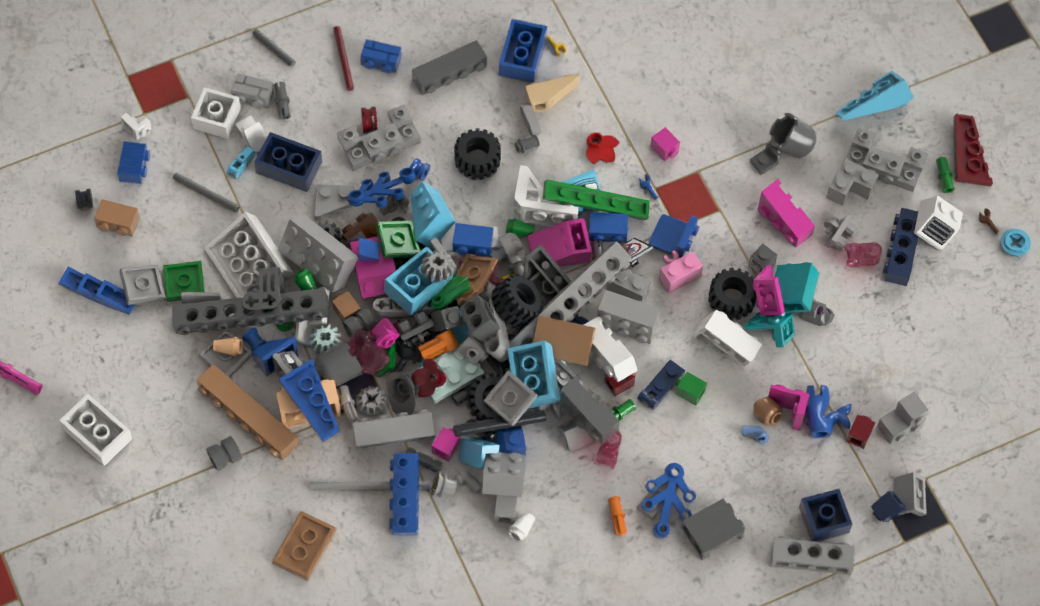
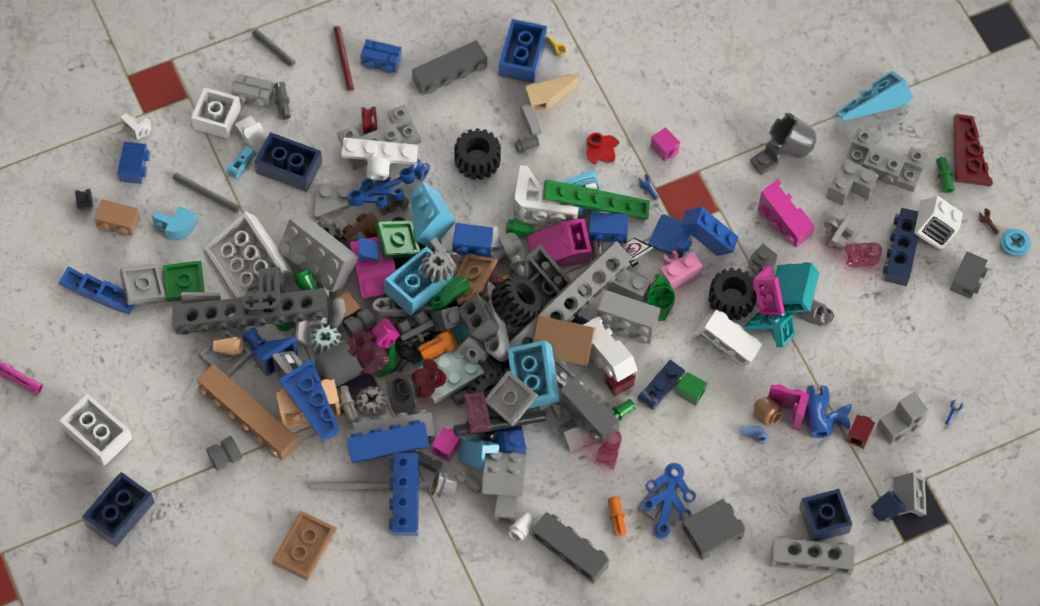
(118, 509): none -> dark blue brick
(178, 226): none -> medium azure brick
(339, 311): none -> light grey arm
(379, 155): none -> white plate
(387, 442): none -> blue brick
(477, 412): none -> clear pink plate
(570, 547): none -> dark grey brick
(661, 296): none -> green hat
(709, 231): none -> blue brick
(953, 411): none -> blue hand
(968, 275): none -> dark grey brick

